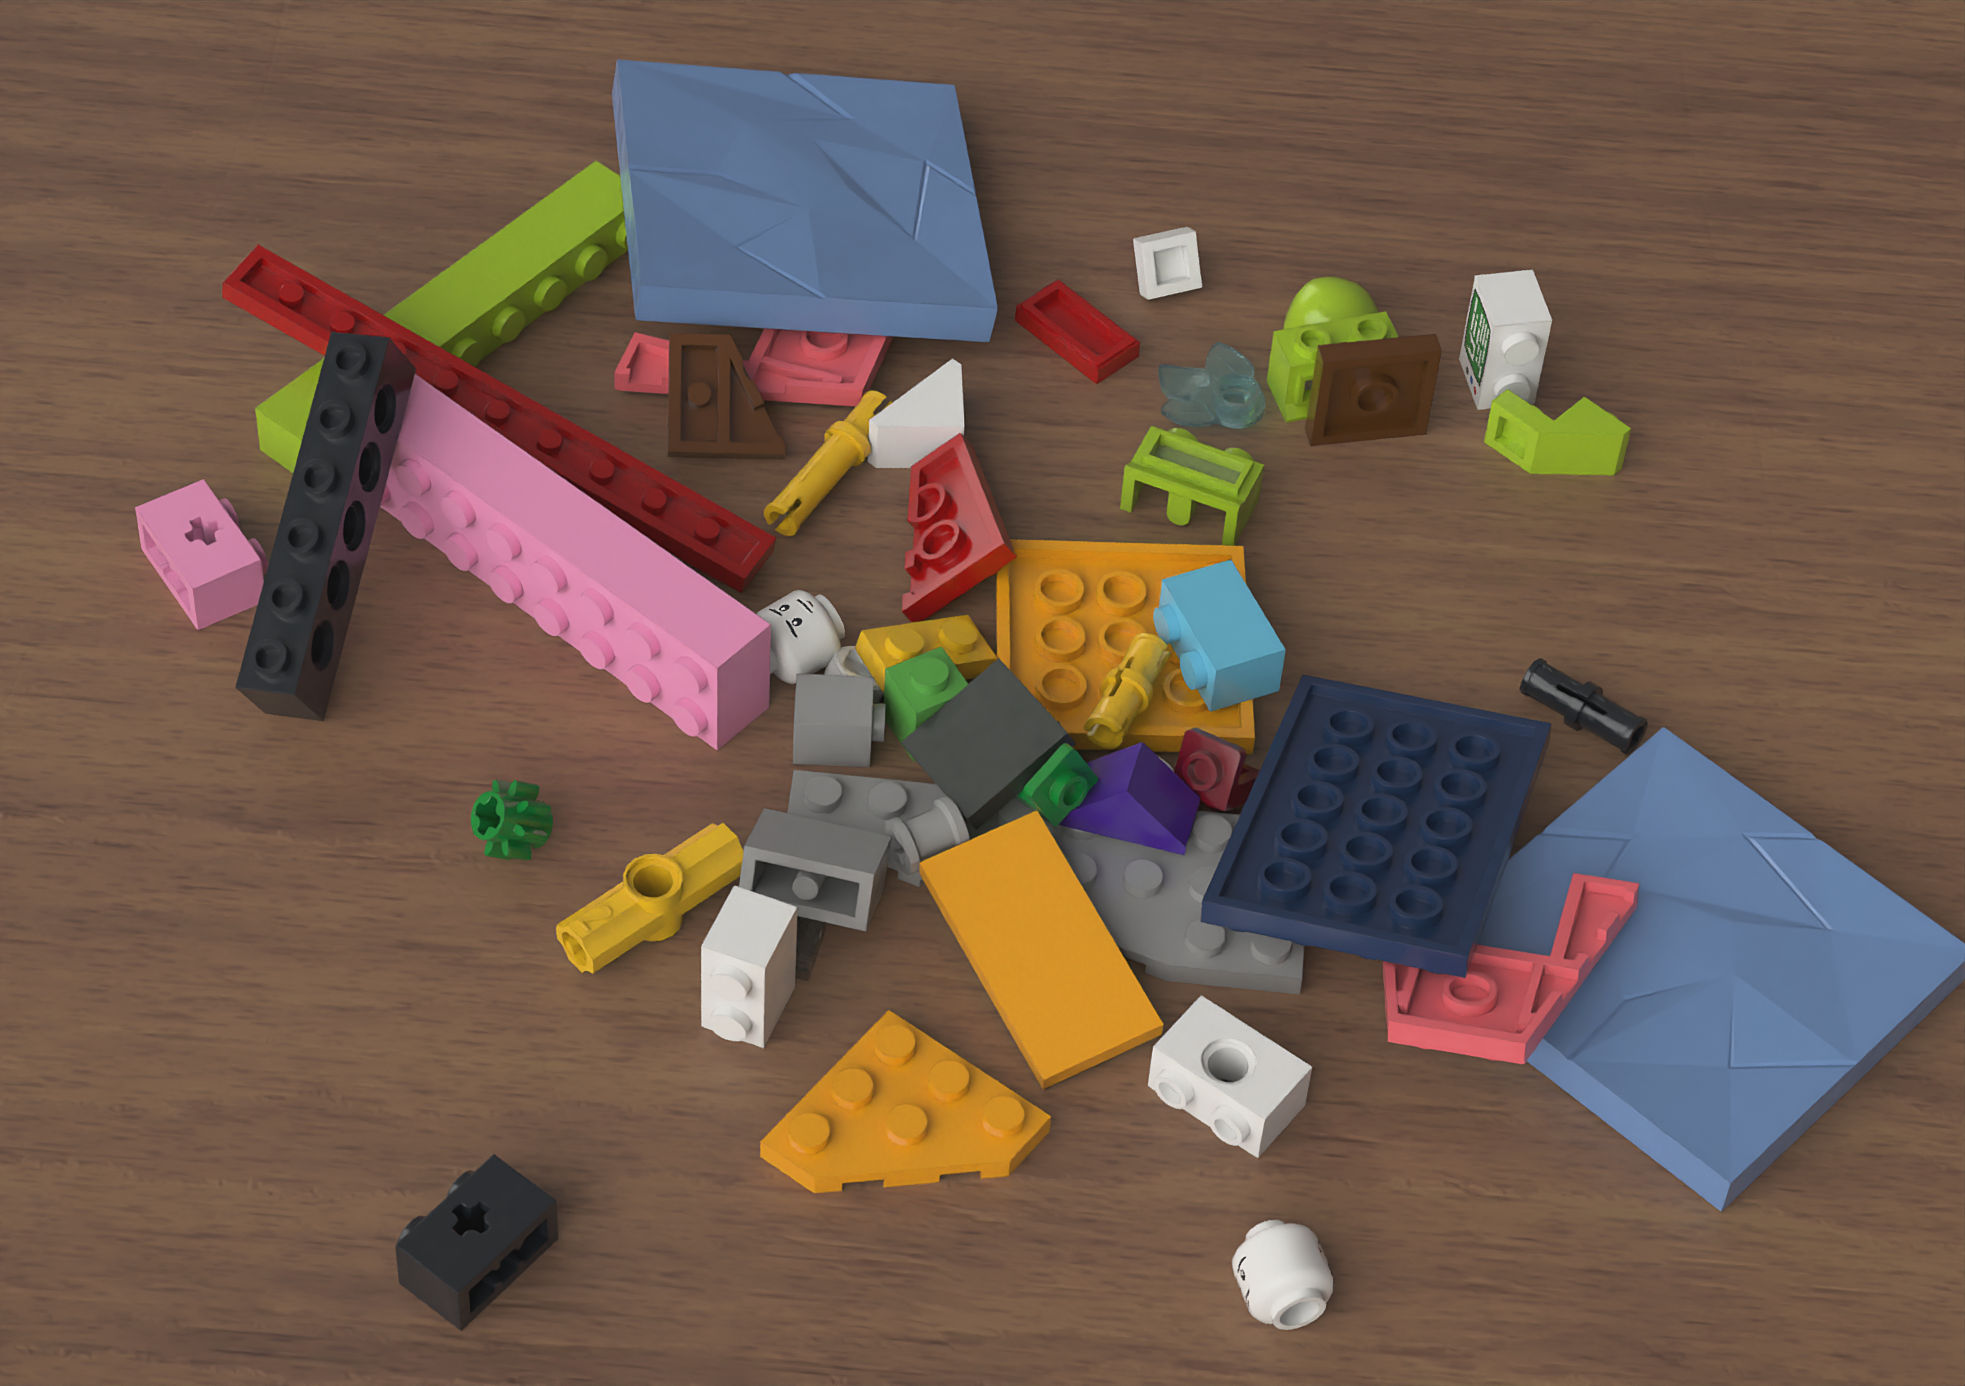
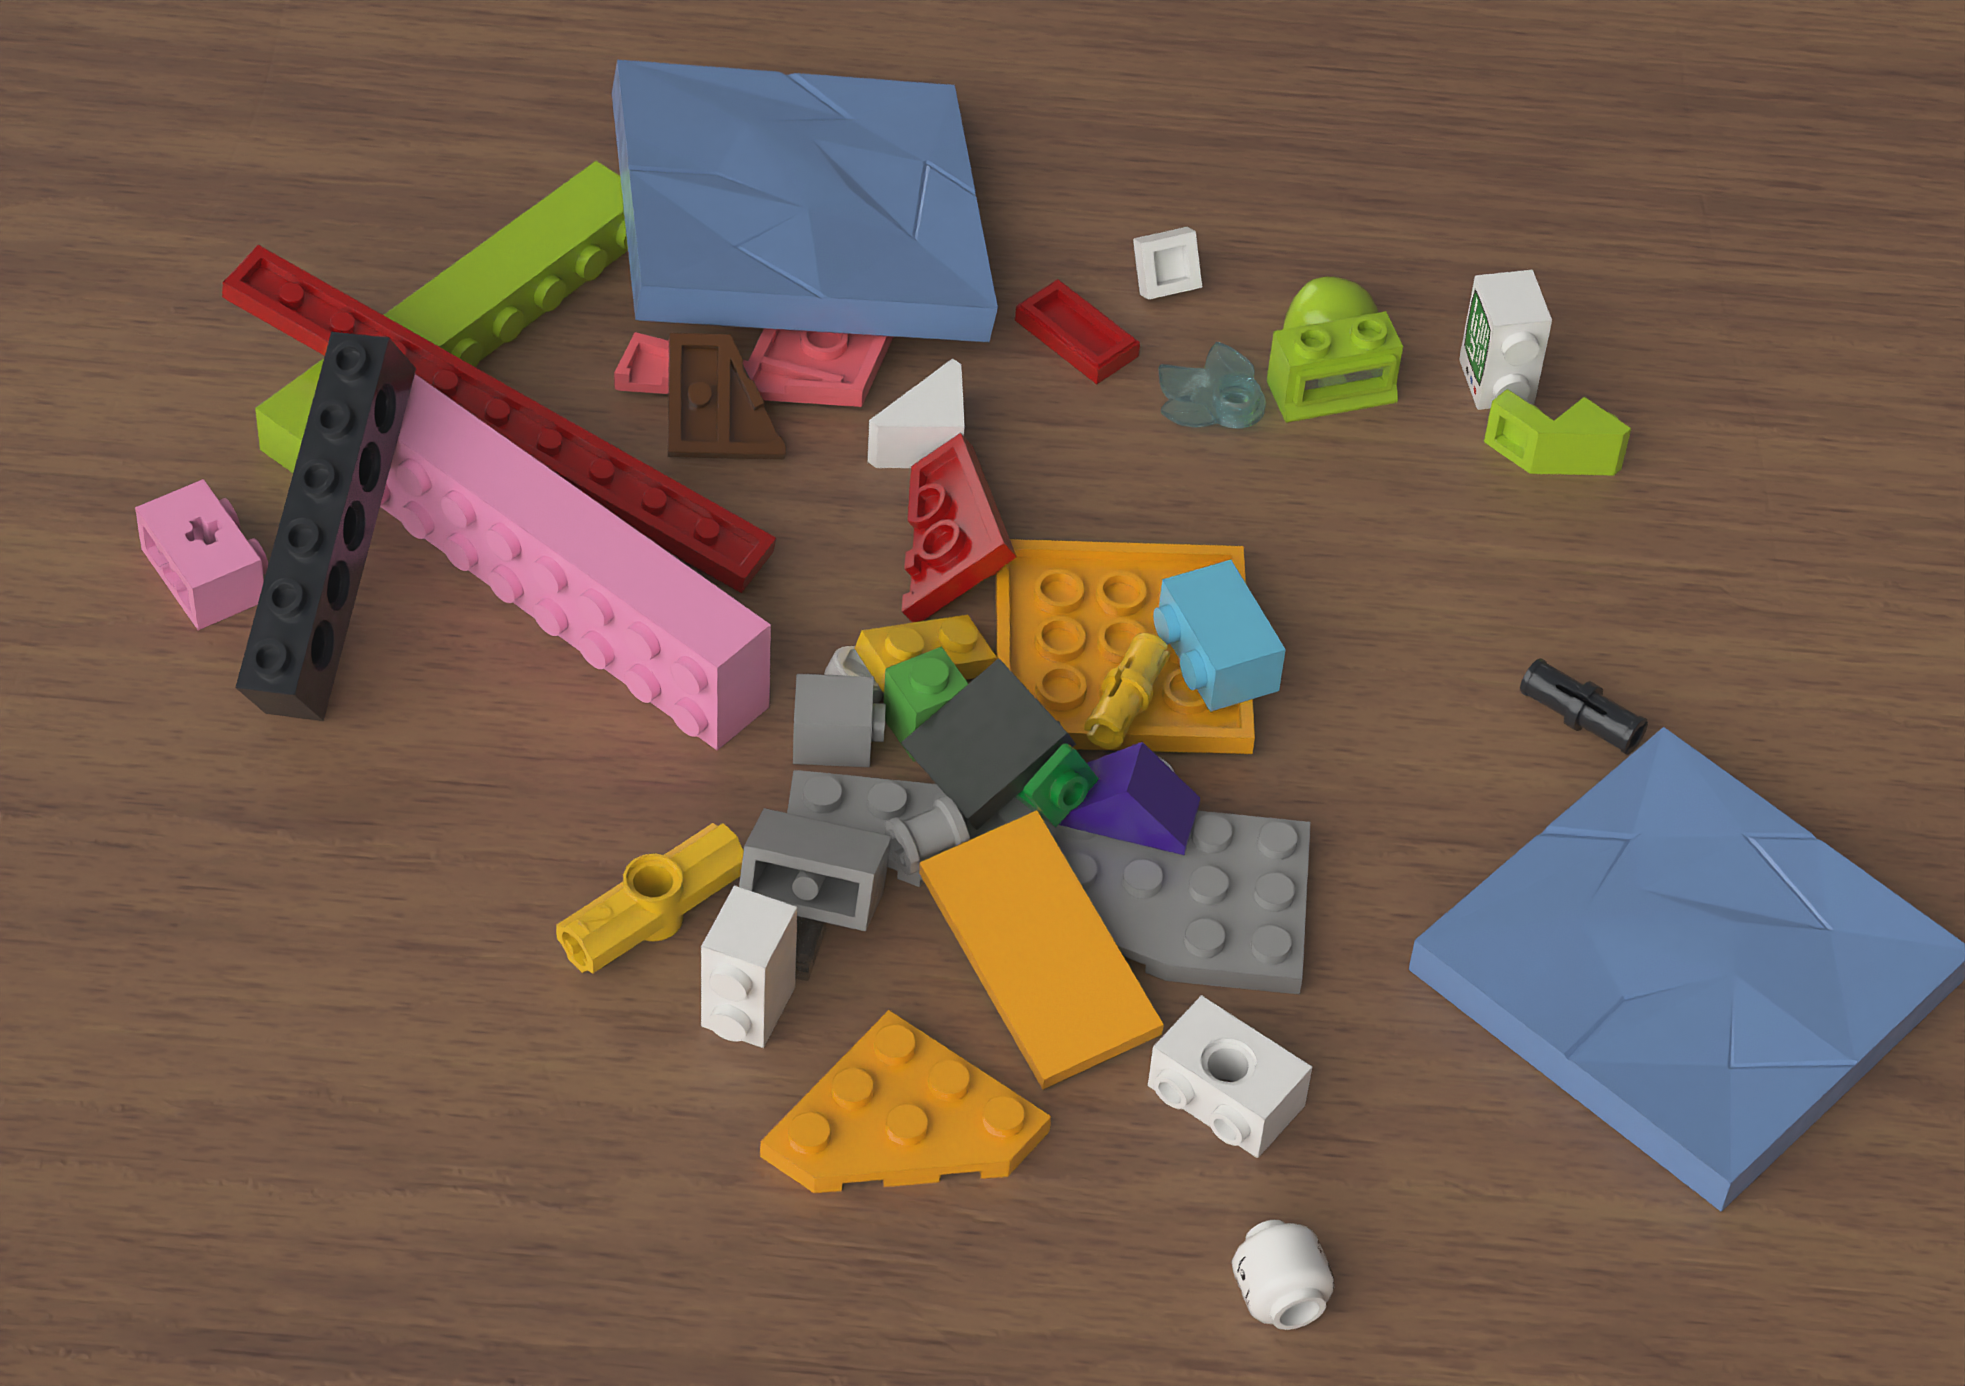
(476, 1241): black brick -> none
(511, 820): green gear -> none
(803, 634): white head -> none
(844, 447): yellow pin -> none
(1192, 475): lime window -> none
(1215, 770): dark red bracket -> none
(1372, 389): reddish brown plate -> none
(1379, 826): dark blue plate -> none
(1508, 994): coral wing -> none

